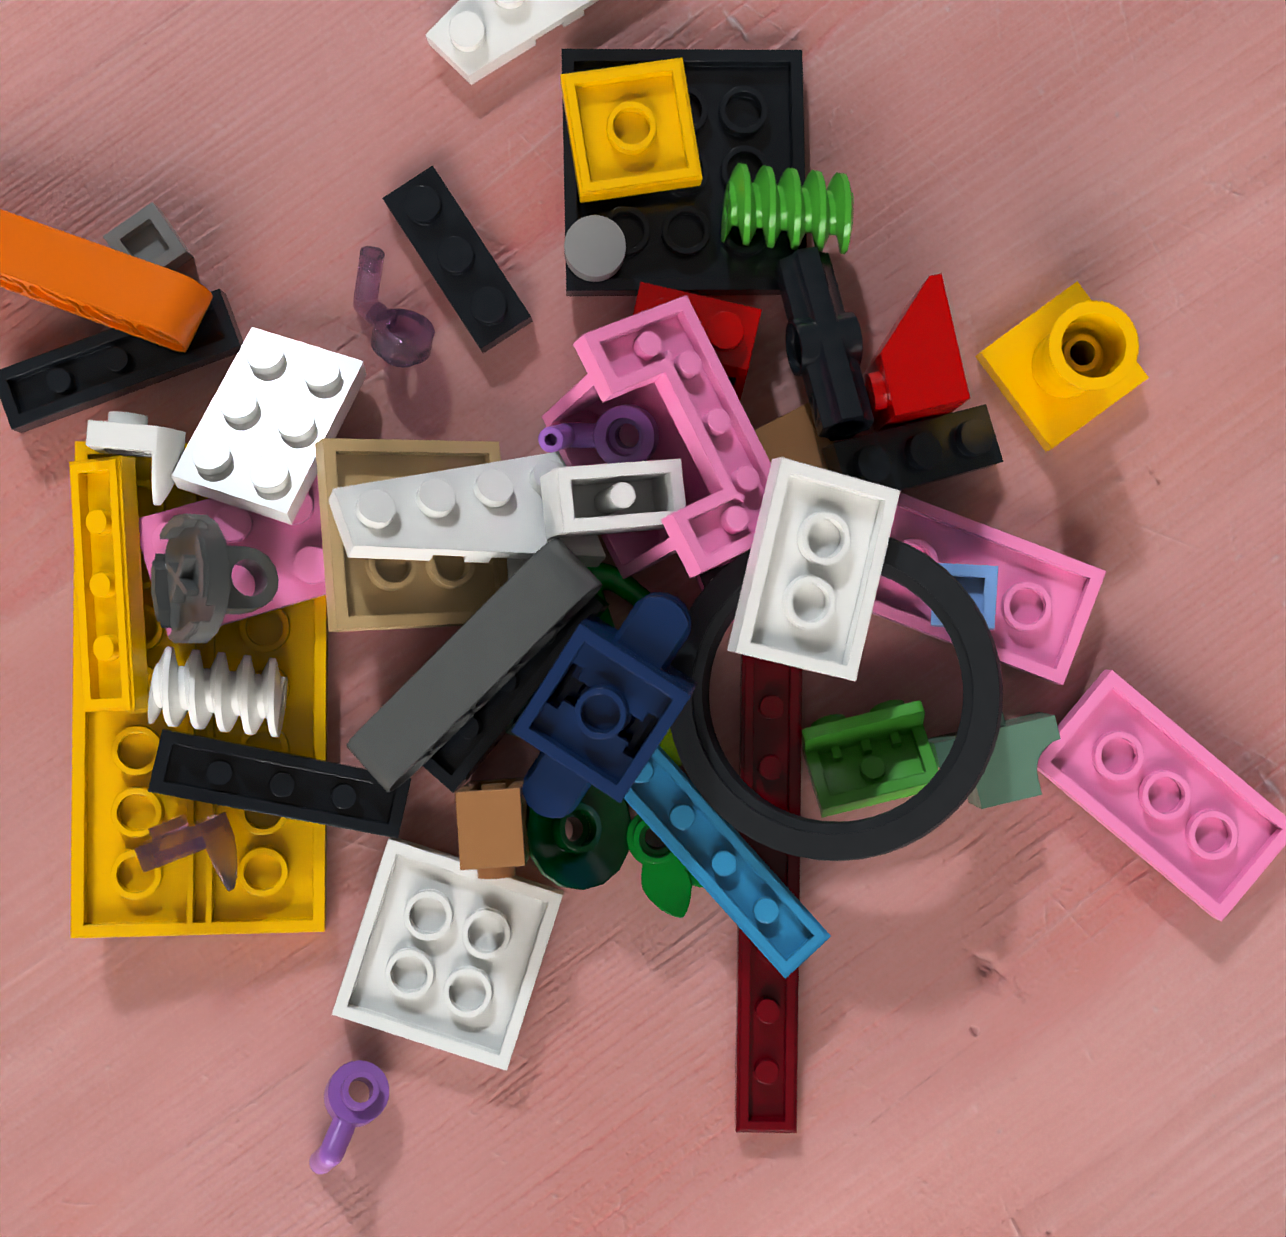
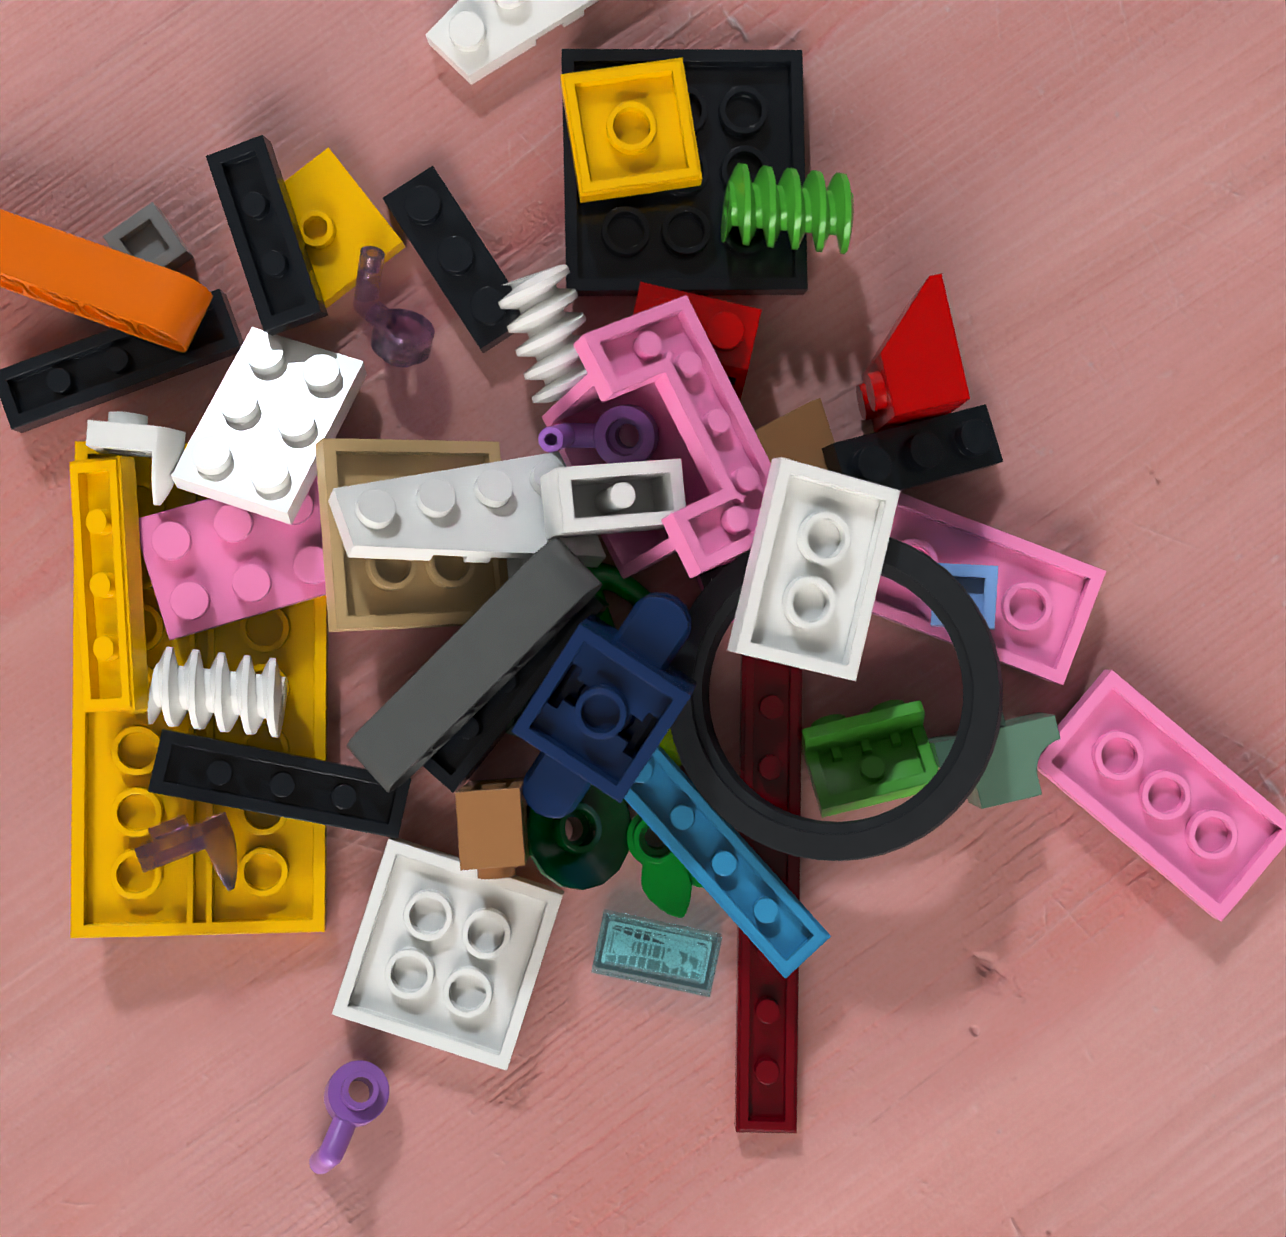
(194, 579): dark grey tile -> none
(266, 235): none -> black plate
(336, 223): none -> yellow plate
(548, 331): none -> white piece
(594, 248): light grey tile -> none
(656, 953): none -> clear light blue tile
(824, 344): black piece -> none
(1043, 382): yellow plant -> none

